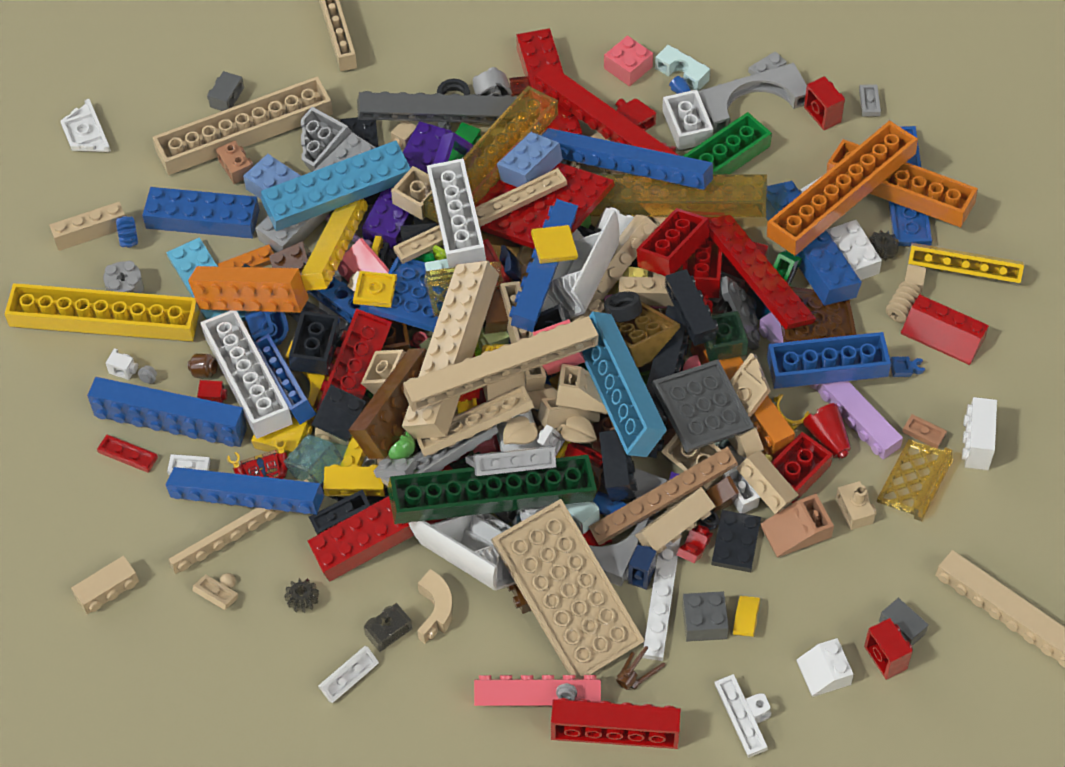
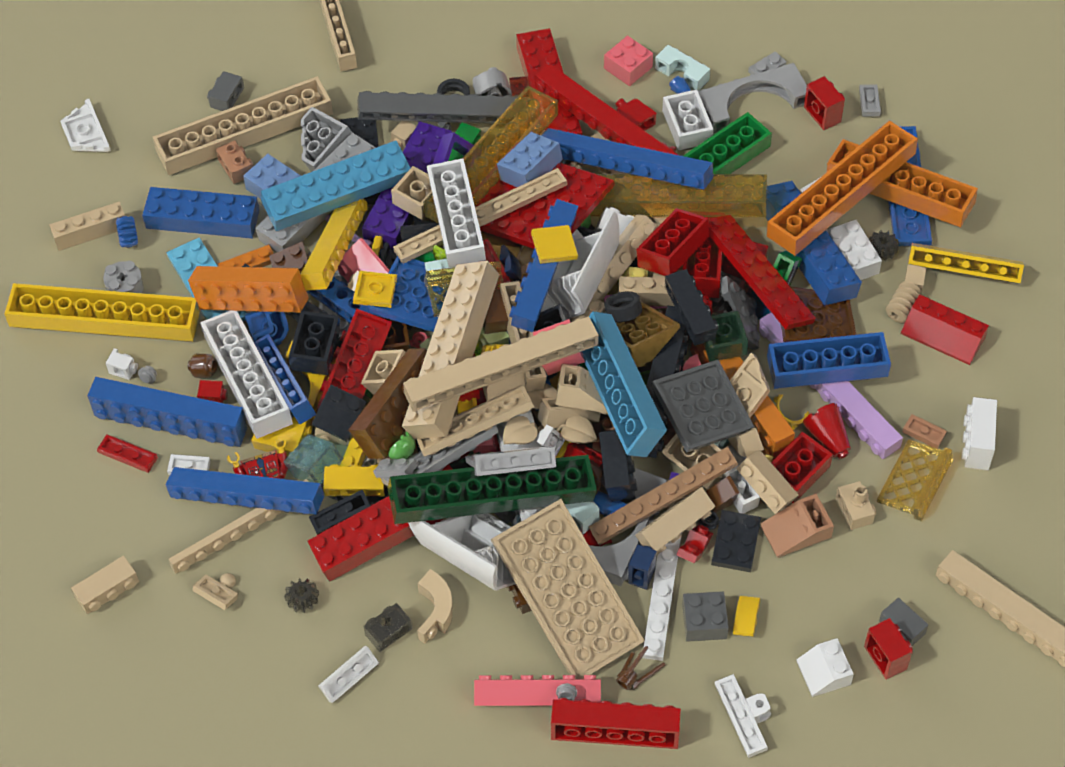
(904, 367): blue plate -> none

